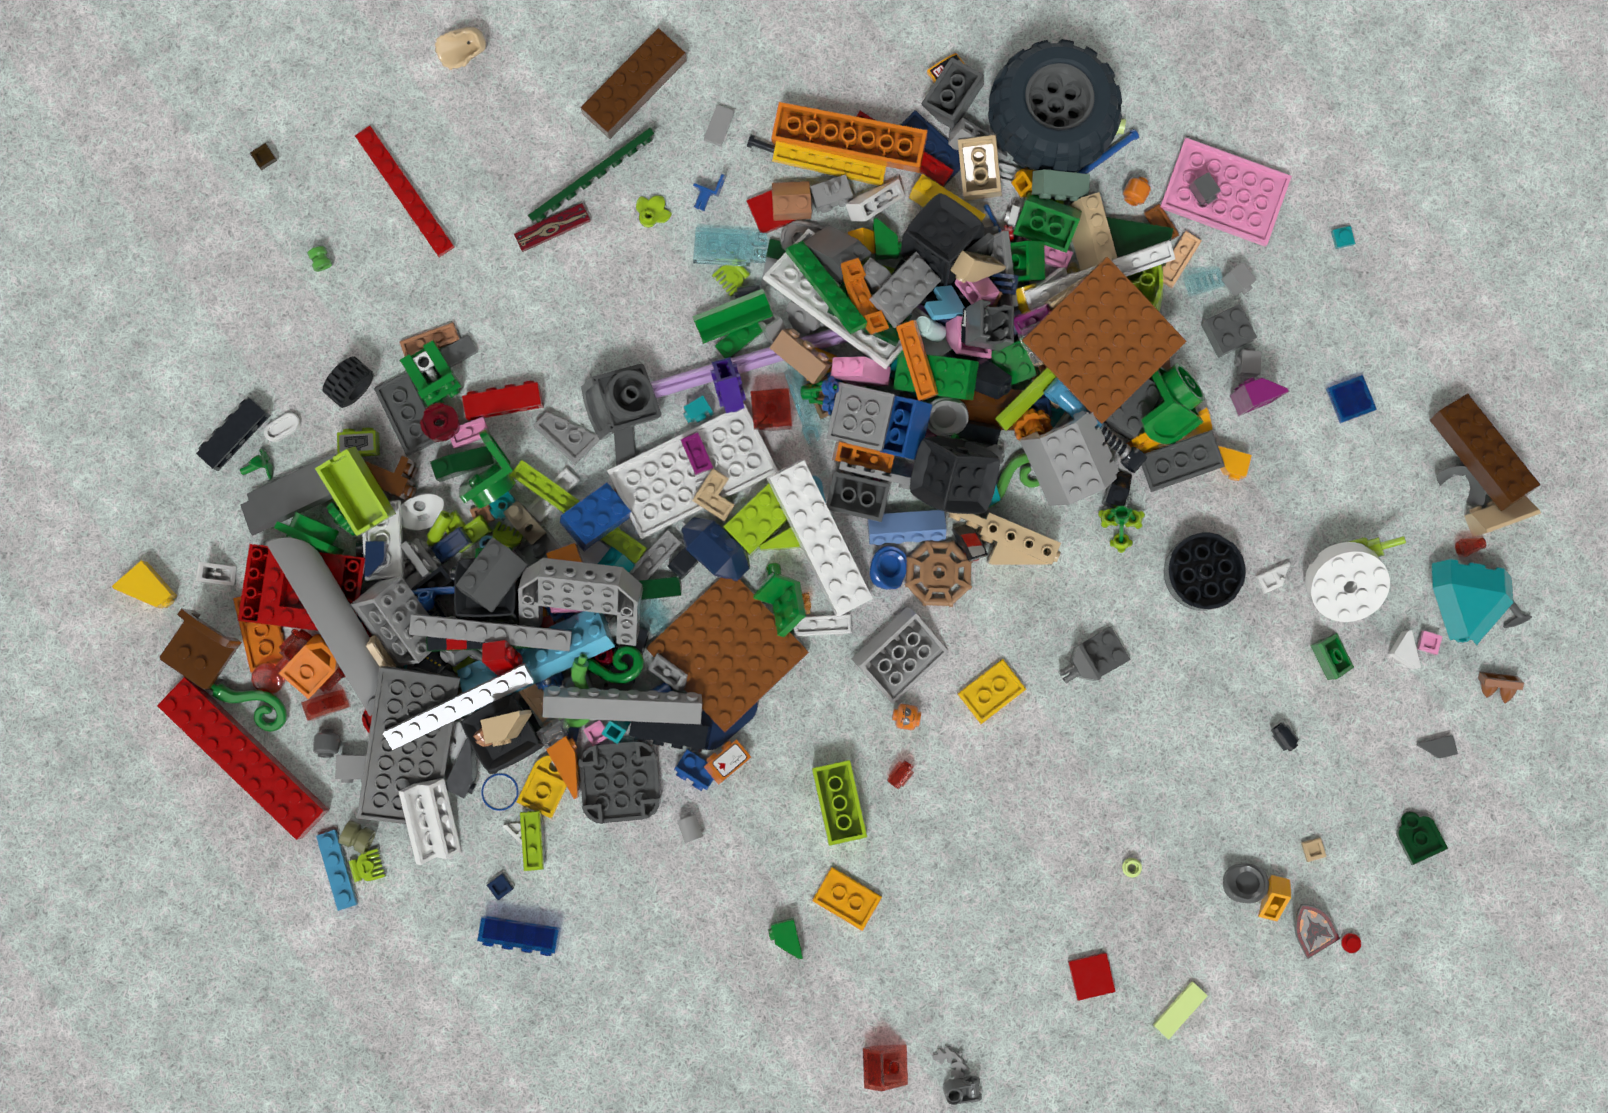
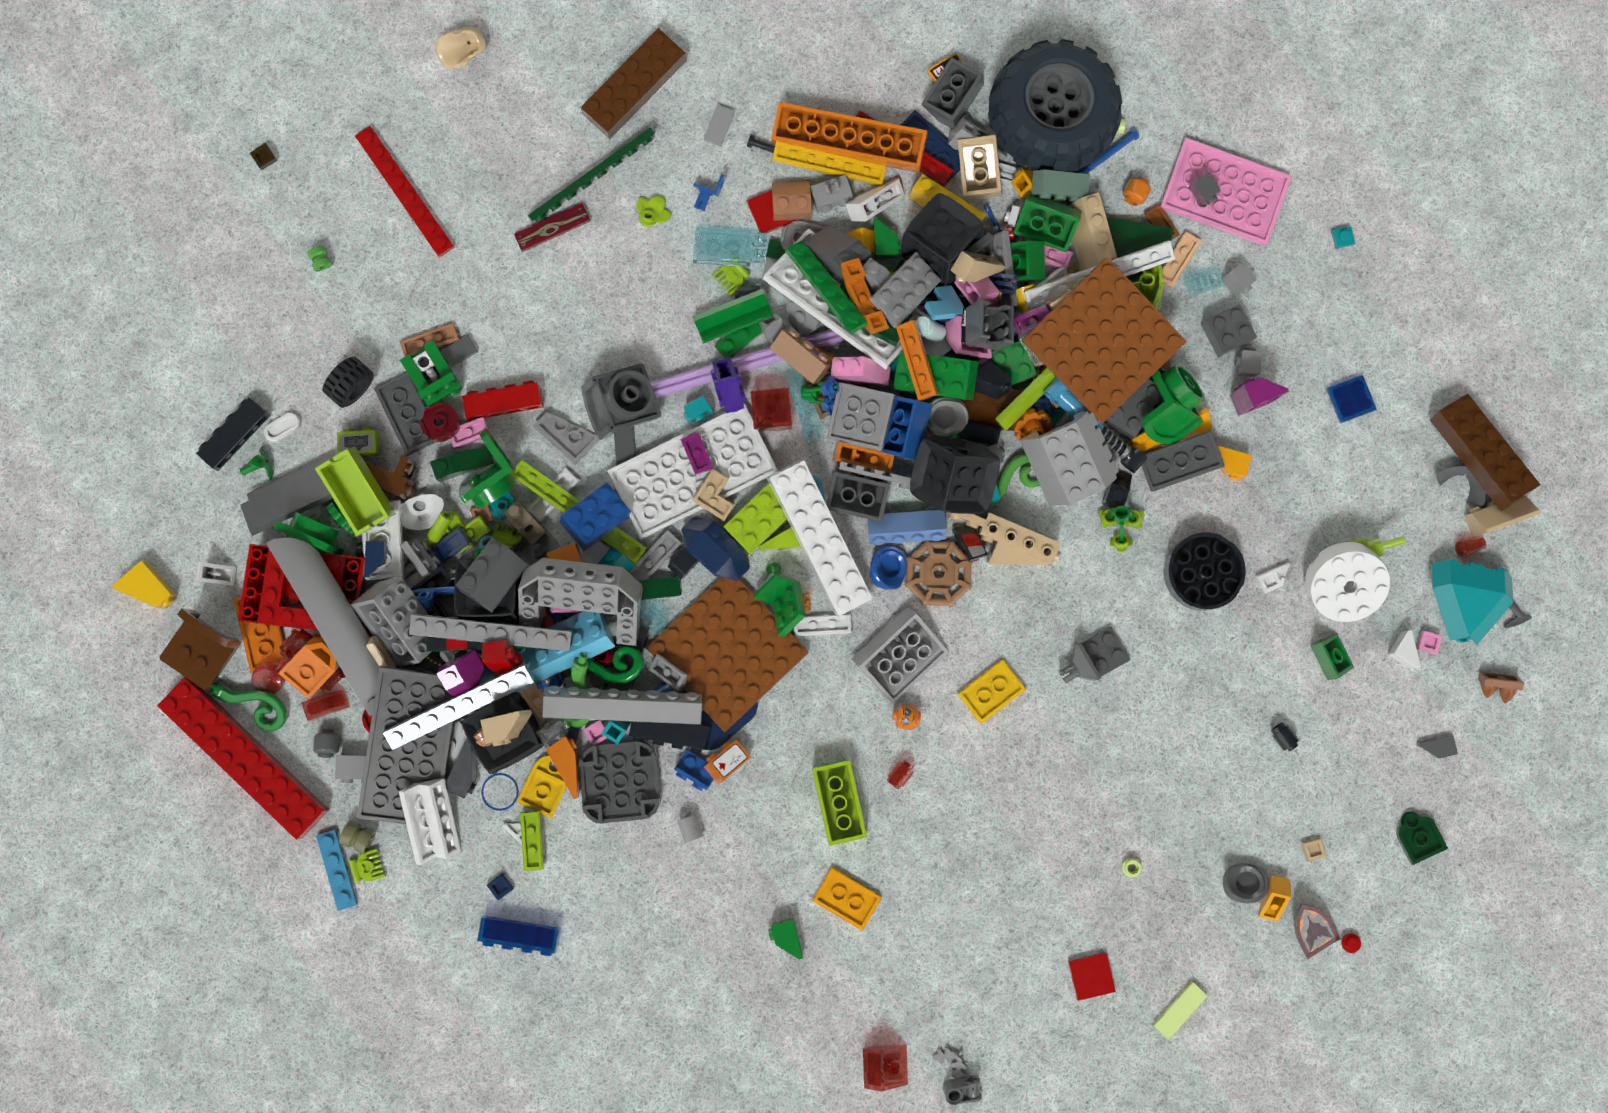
(461, 673): none -> magenta slope

